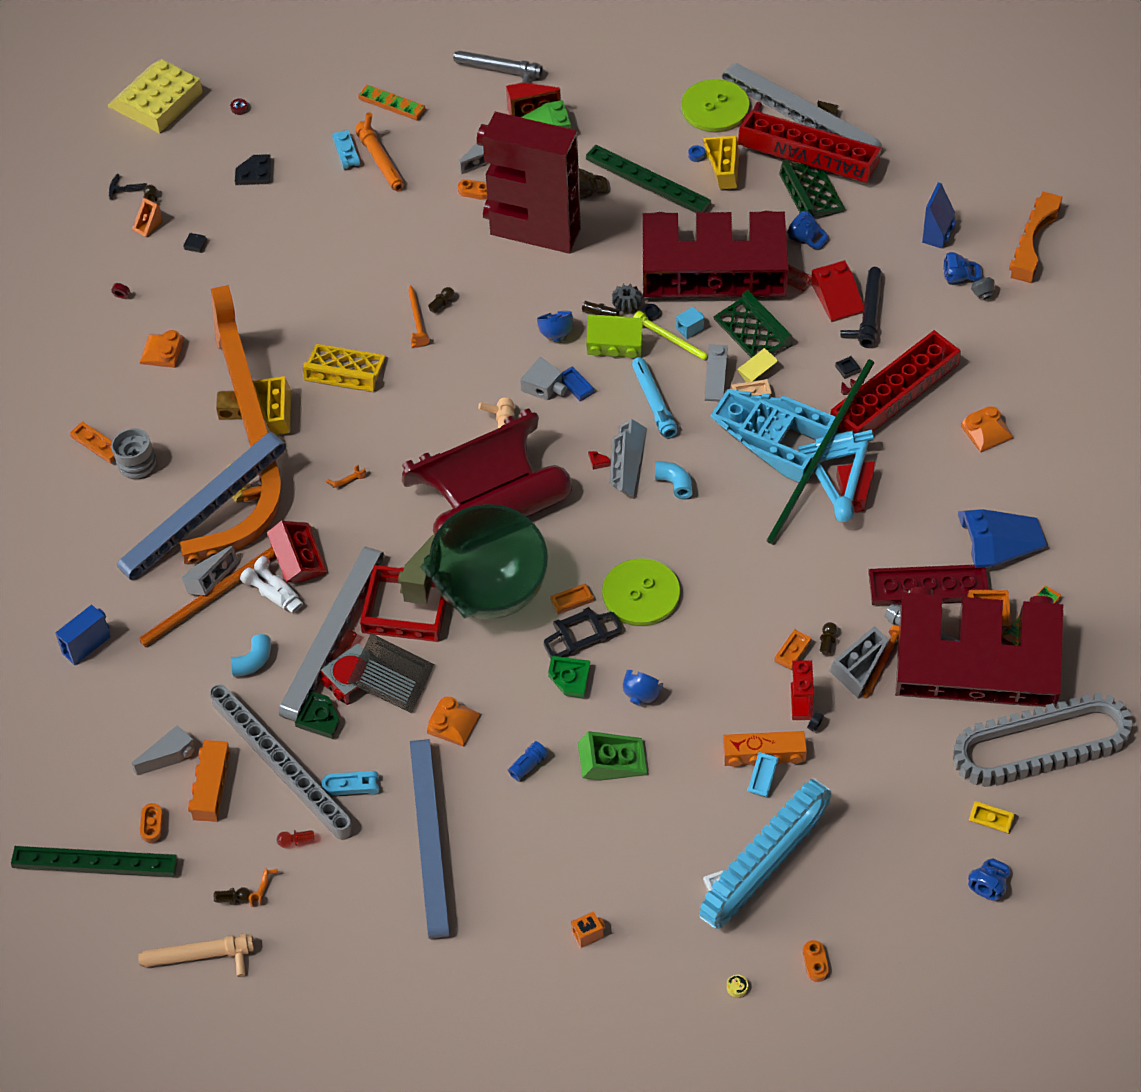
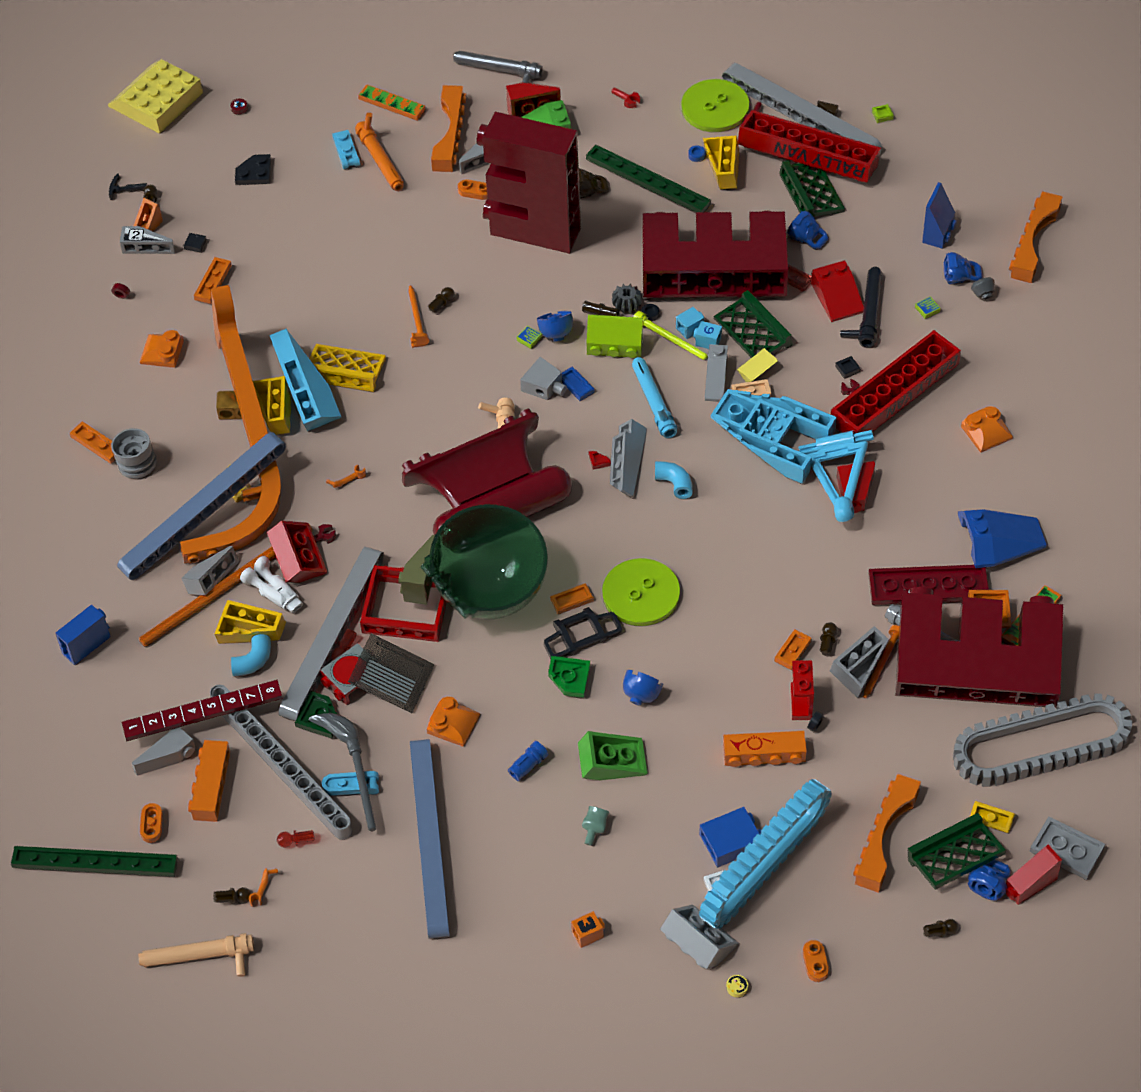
(143, 241): none -> light grey slope
(202, 710): none -> dark red tile
(213, 278): none -> orange plate
(242, 622): none -> yellow wedge
(305, 382): none -> medium azure wedge
(323, 529): none -> dark red bar
(348, 733): none -> dark grey piece
(444, 152): none -> orange arch
(529, 337): none -> lime tile
(594, 823): none -> sand green piece
(629, 98): none -> red bar
(698, 937): none -> light grey slope
(707, 334): none -> medium azure brick
(728, 835): none -> blue brick
(763, 774): medium azure tile -> none
(820, 451): dark green piece -> none
(882, 113): none -> lime tile
(901, 799): none -> orange arch
(927, 307): none -> lime tile
(941, 929): none -> dark brown axle
(946, 841): none -> dark green fence
(1034, 875): none -> slope
(1075, 848): none -> light grey plate

